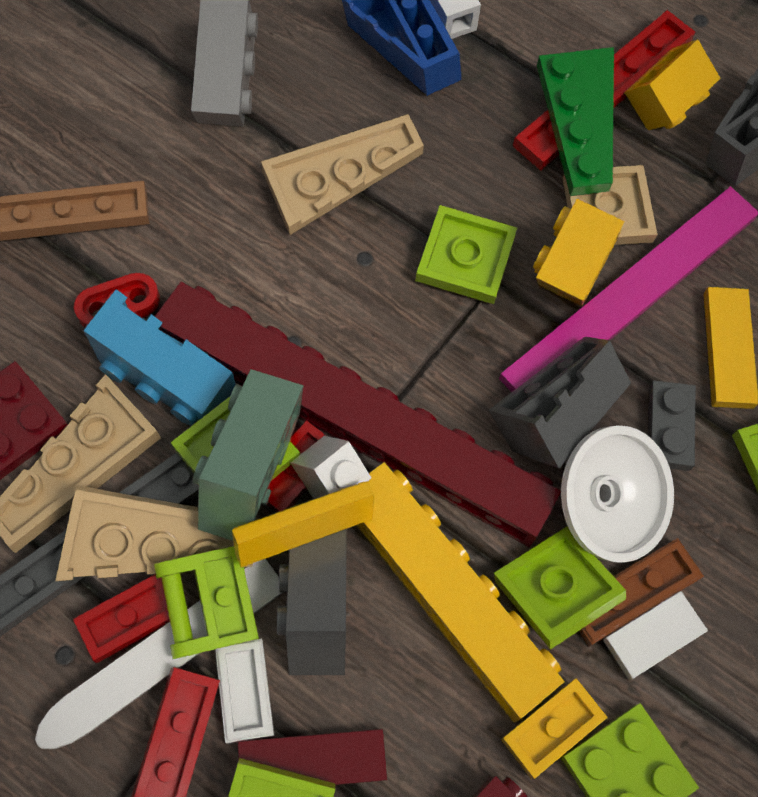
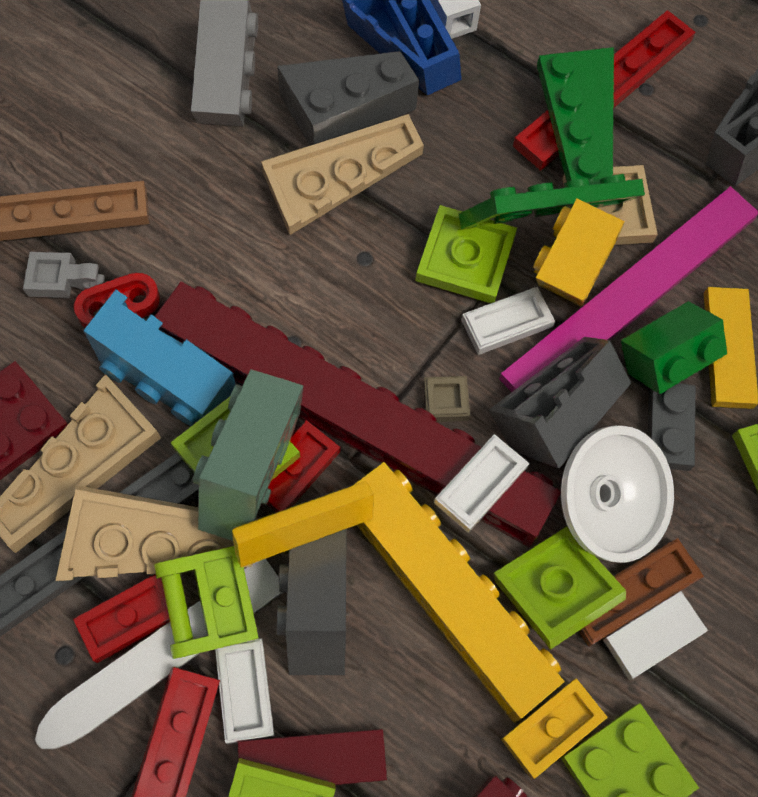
(55, 273): none -> light grey plate
(329, 467): white brick -> none
(347, 93): none -> dark grey wedge
(447, 398): none -> dark tan tile
(481, 483): none -> white tile
(507, 320): none -> white tile
(545, 201): none -> green wing
(673, 86): yellow brick -> none
(674, 347): none -> green brick

